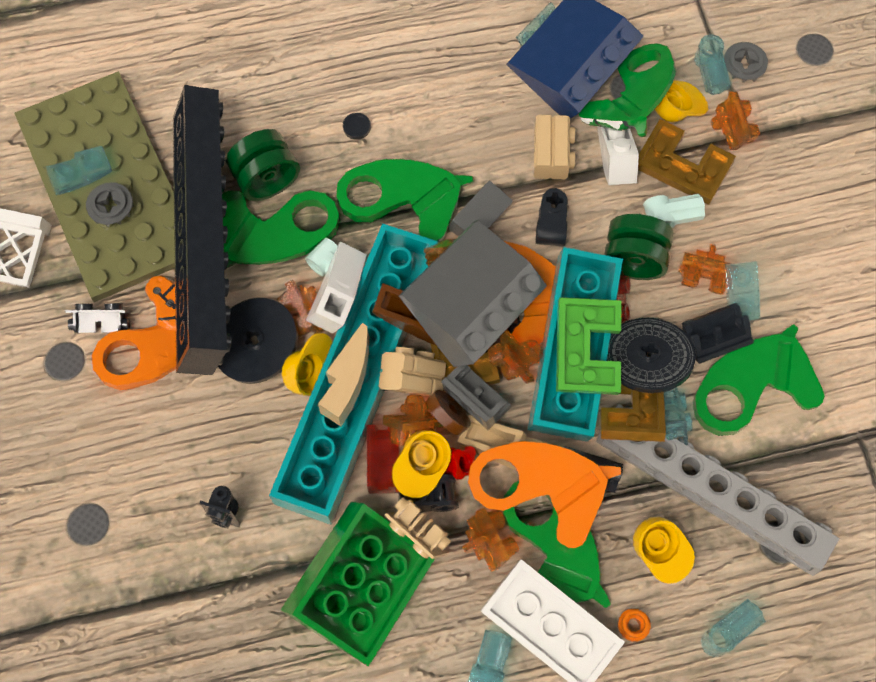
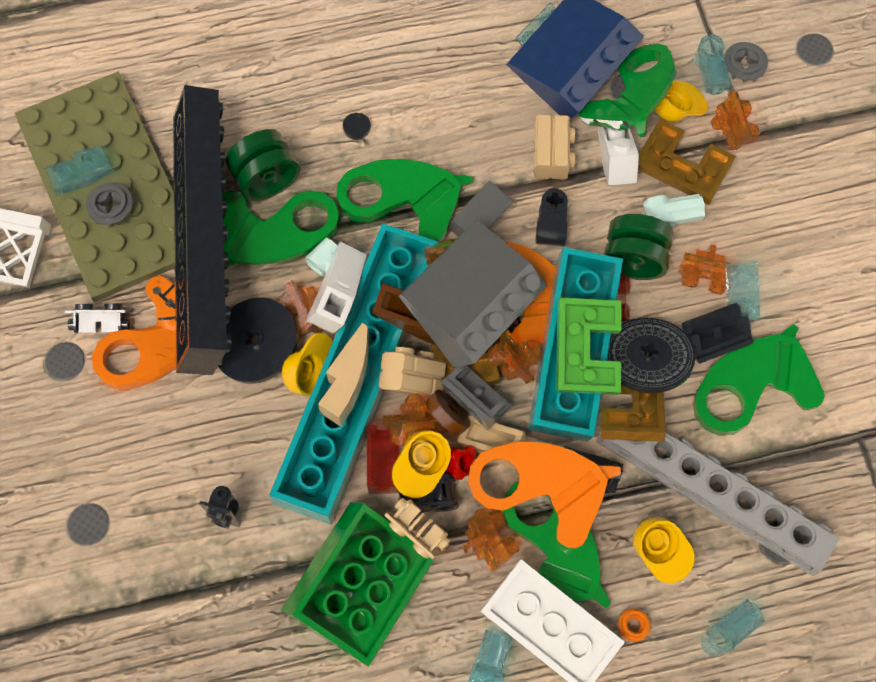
(676, 421): clear light blue hinge -> none

